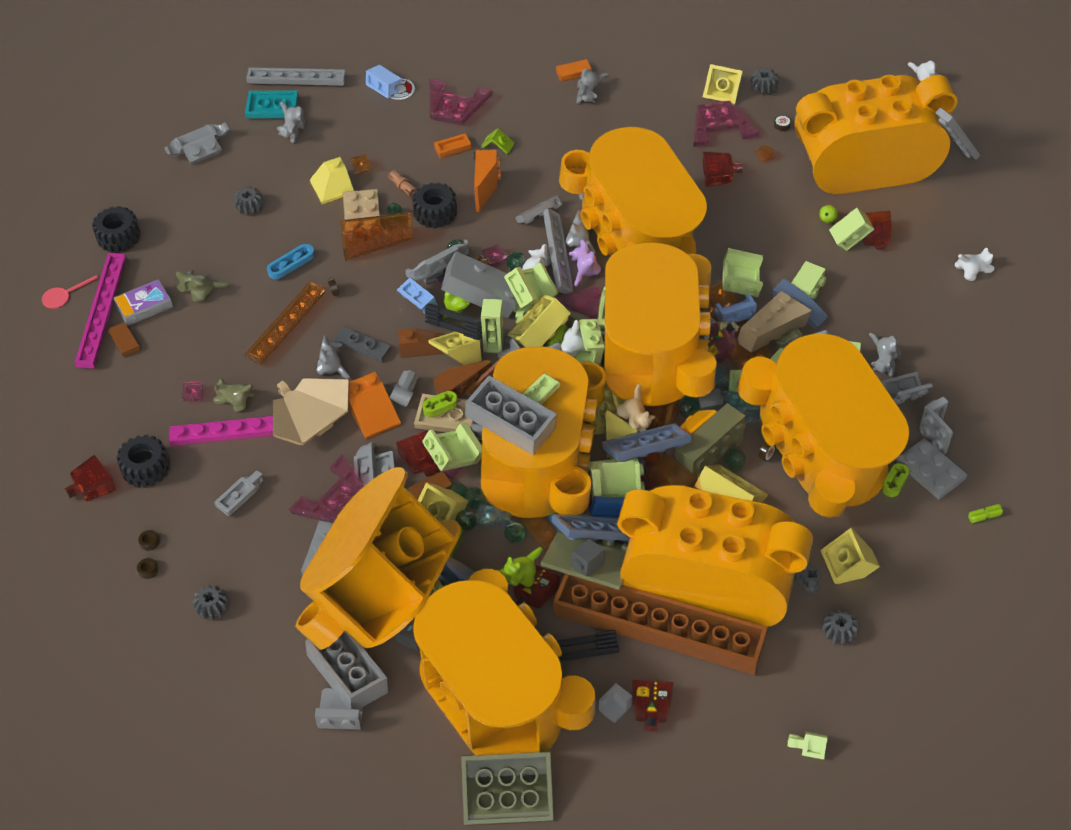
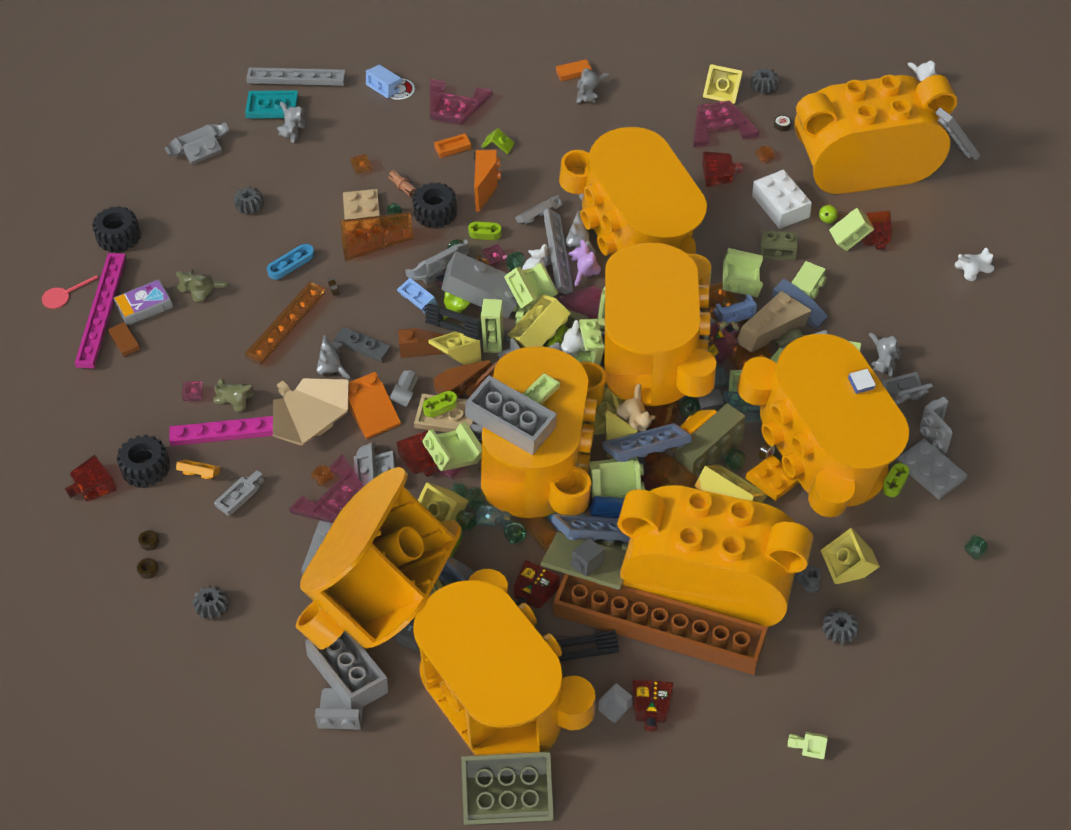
(192, 467): none -> light orange plate
(319, 471): none -> clear orange plate
(331, 181): light yellow slope -> none
(438, 479): dark orange tile -> none
(484, 230): none -> lime beam
(521, 569): lime animal -> none
(771, 478): none -> light orange plate
(778, 245): none -> olive brick
(781, 199): none -> white brick
(861, 381): none -> white tile
(976, 547): none -> clear green piece
(989, 512): lime piece -> none

